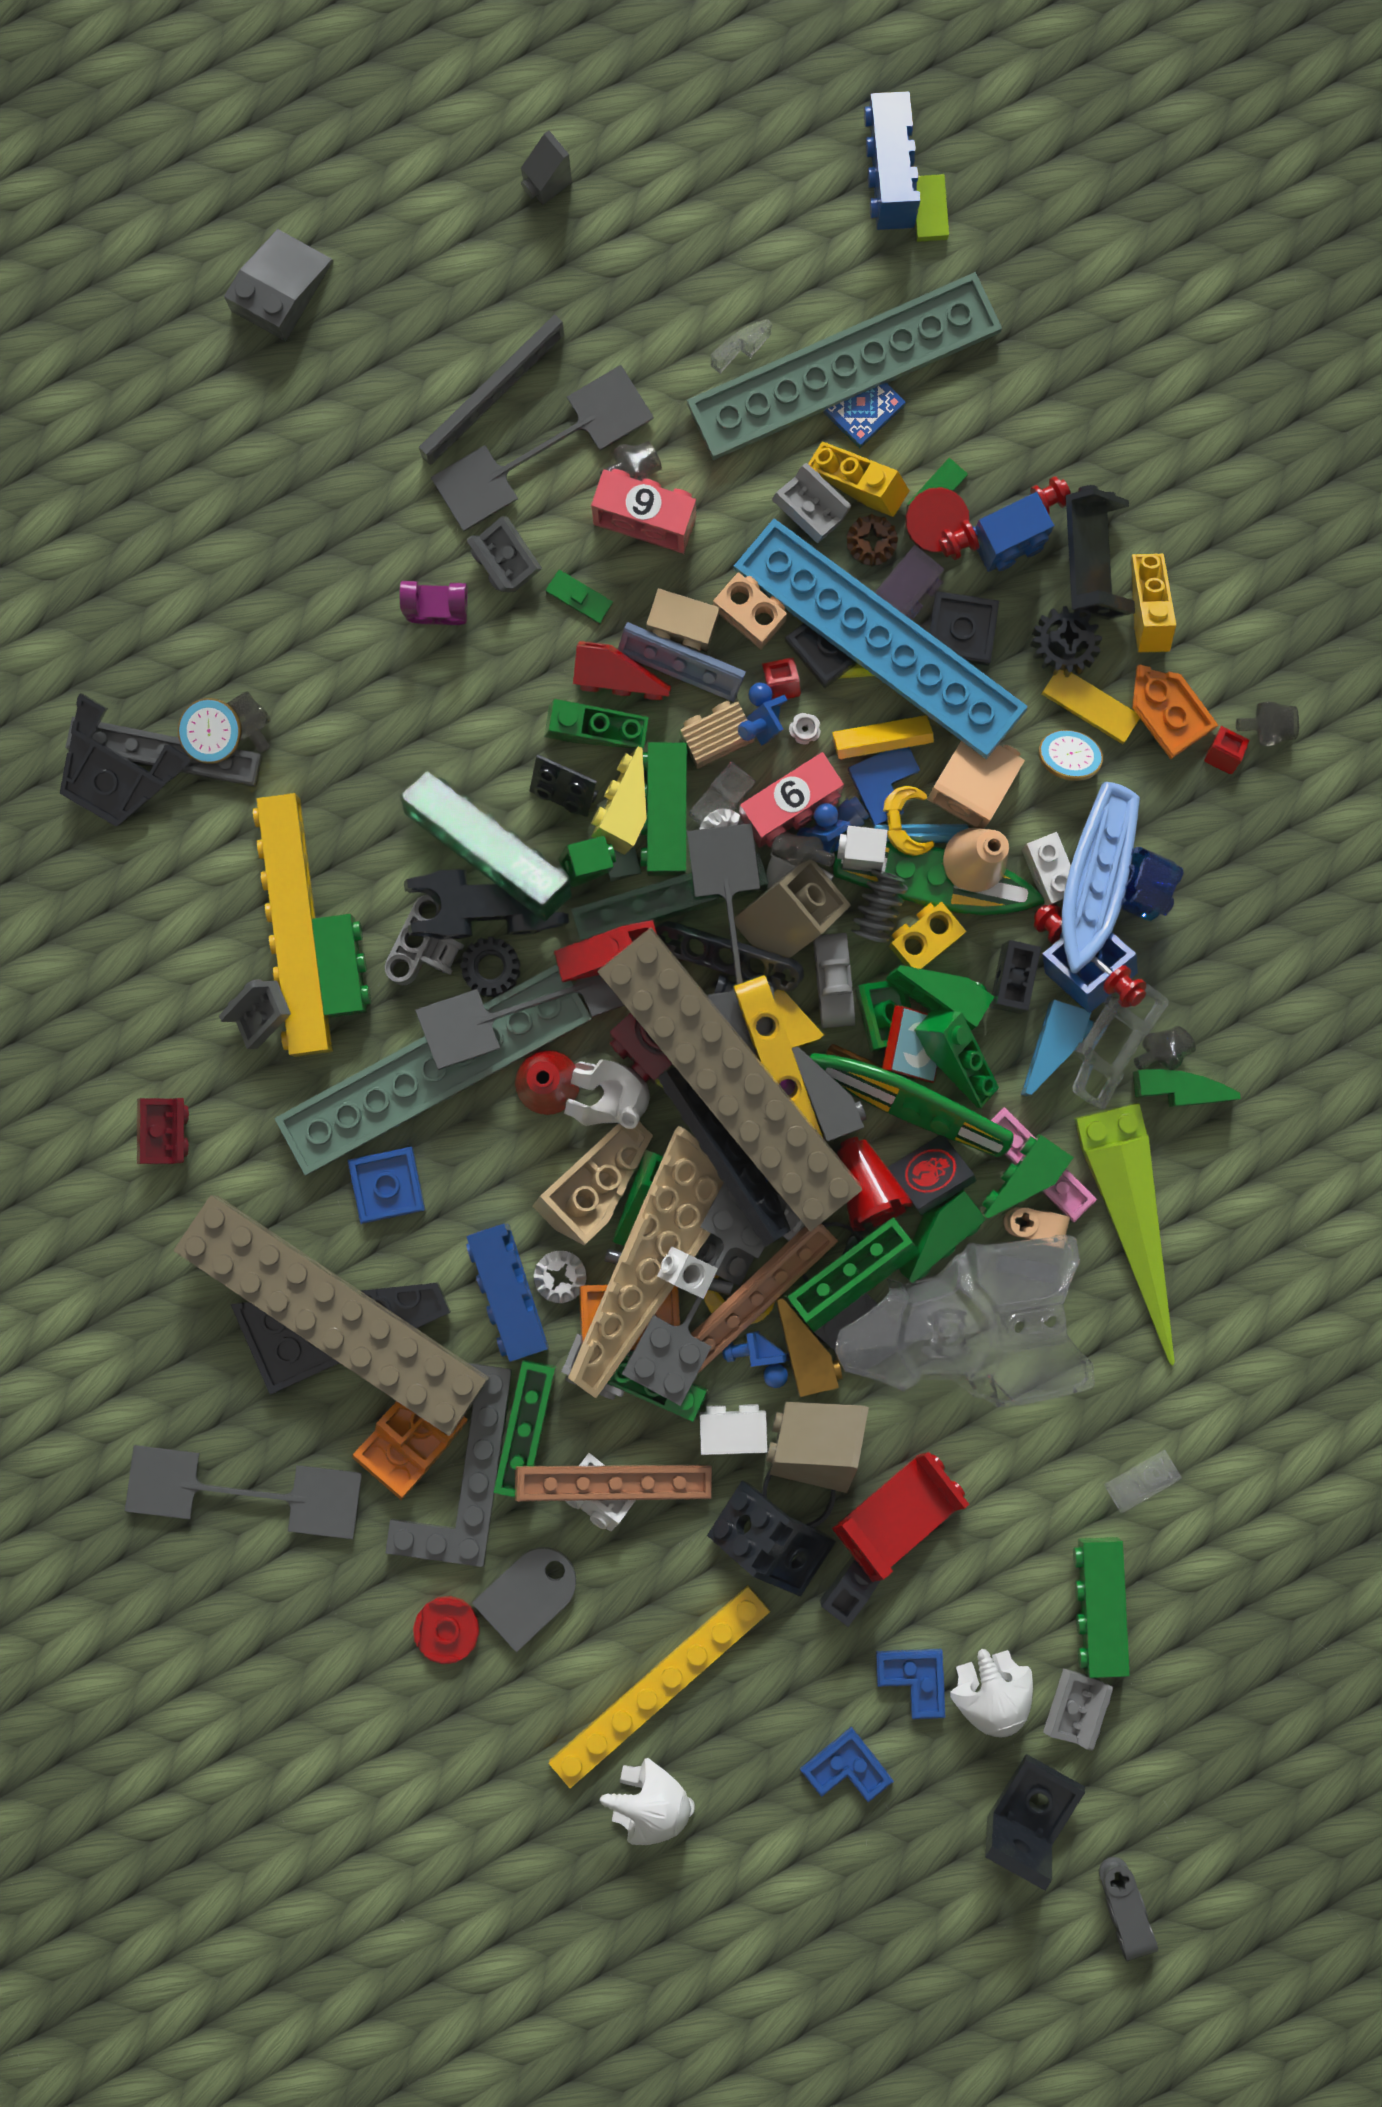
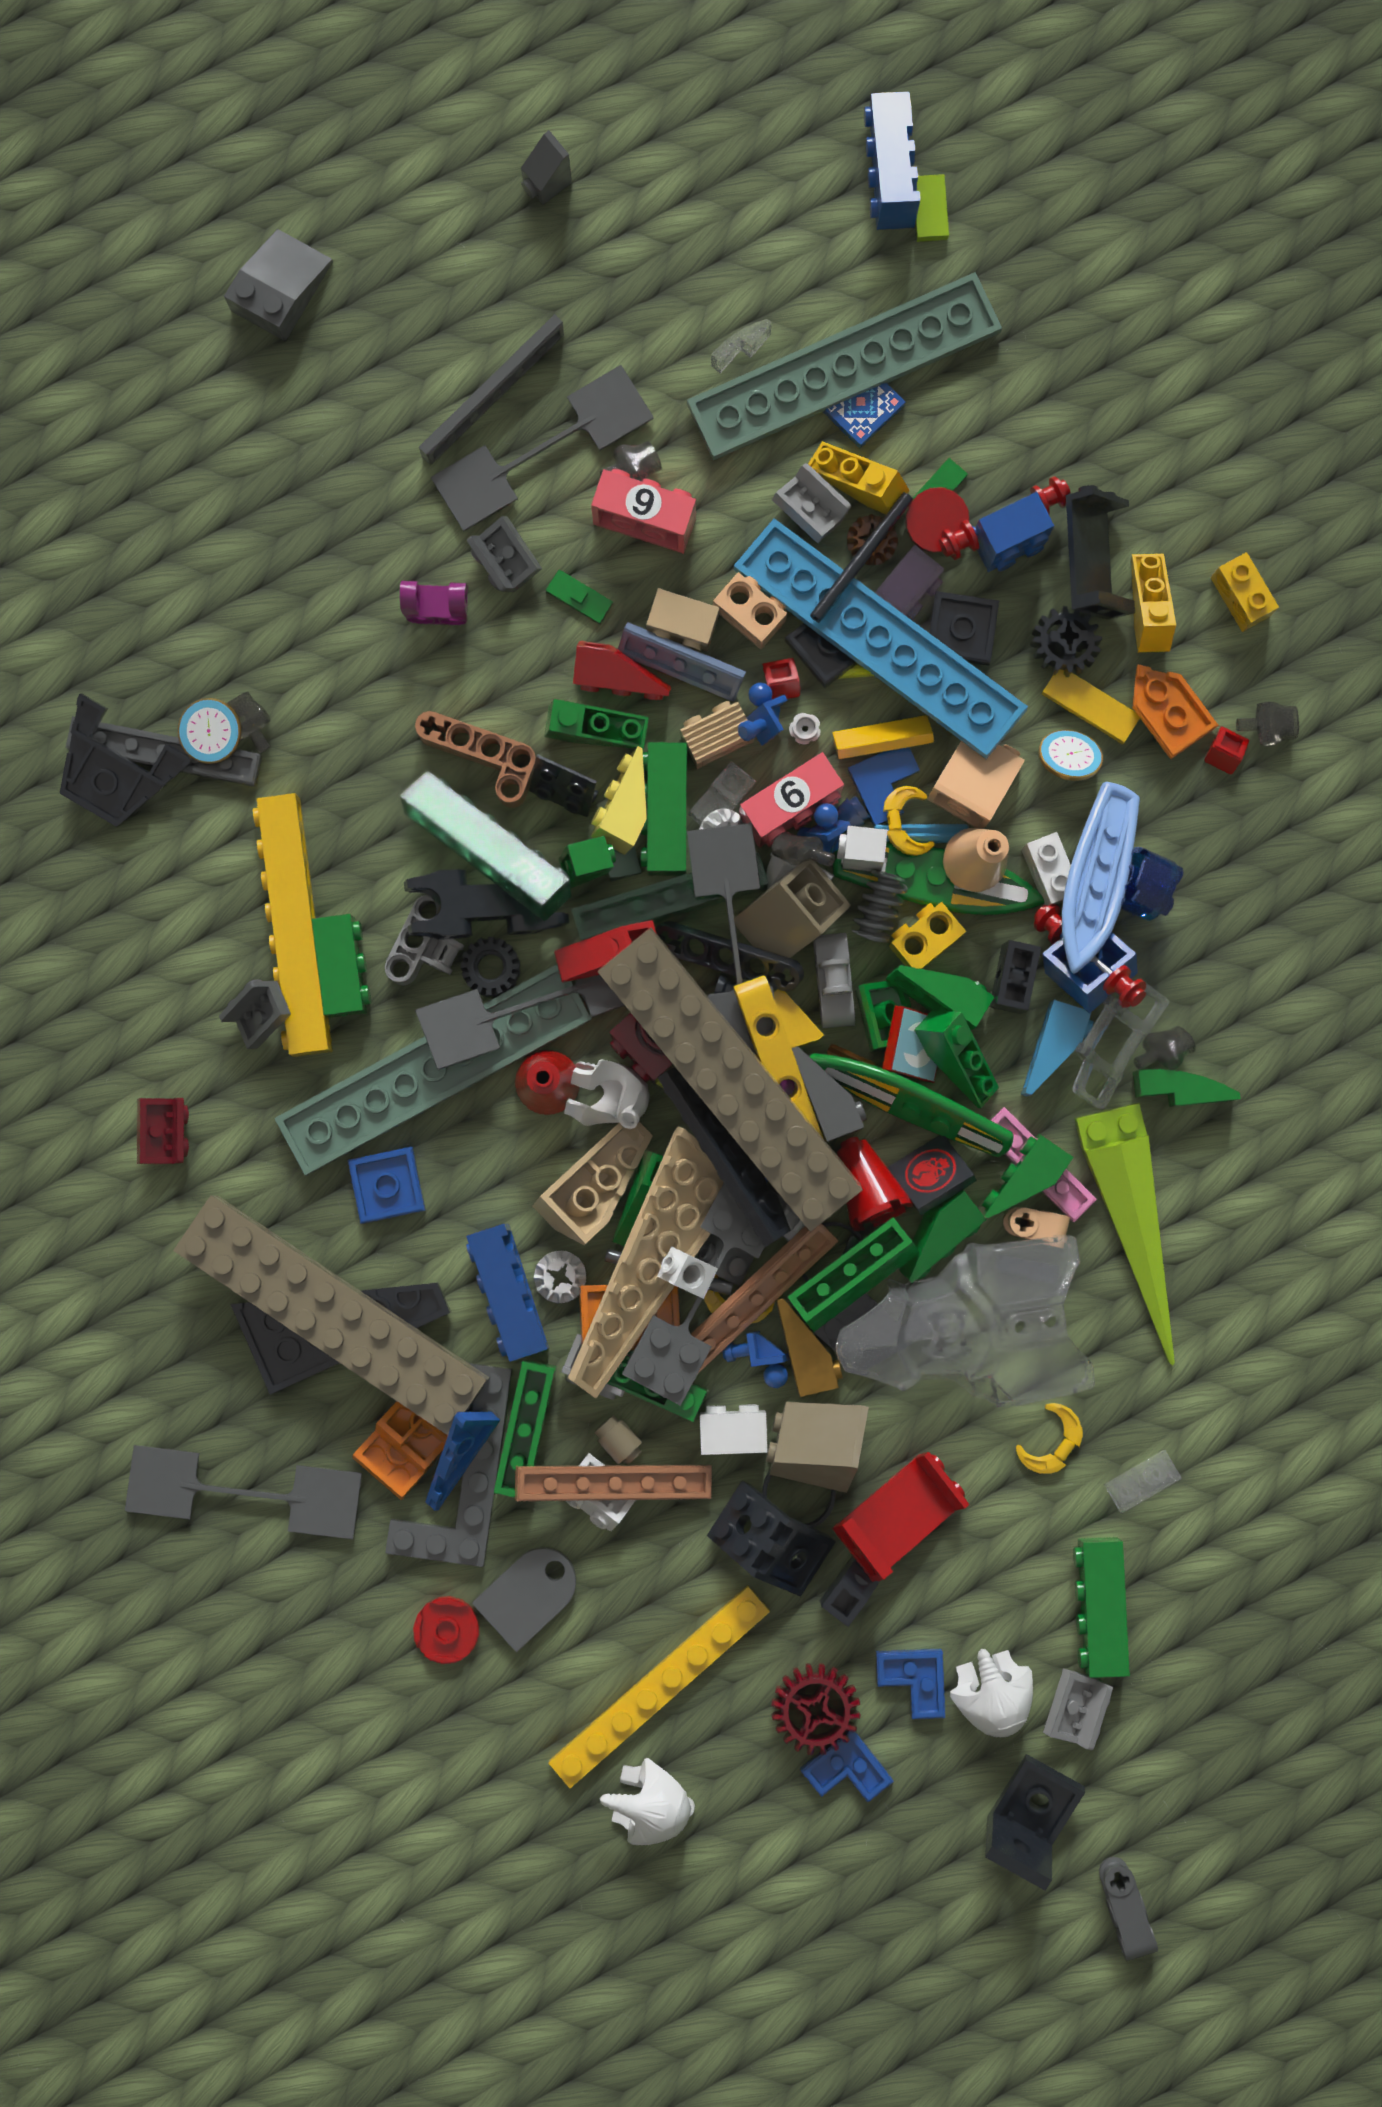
(463, 1443): none -> blue wing
(474, 752): none -> nougat beam
(618, 1440): none -> dark tan brick
(827, 1716): none -> dark red gear
(861, 557): none -> black piece
(1053, 1463): none -> yellow piece
(1244, 592): none -> yellow brick

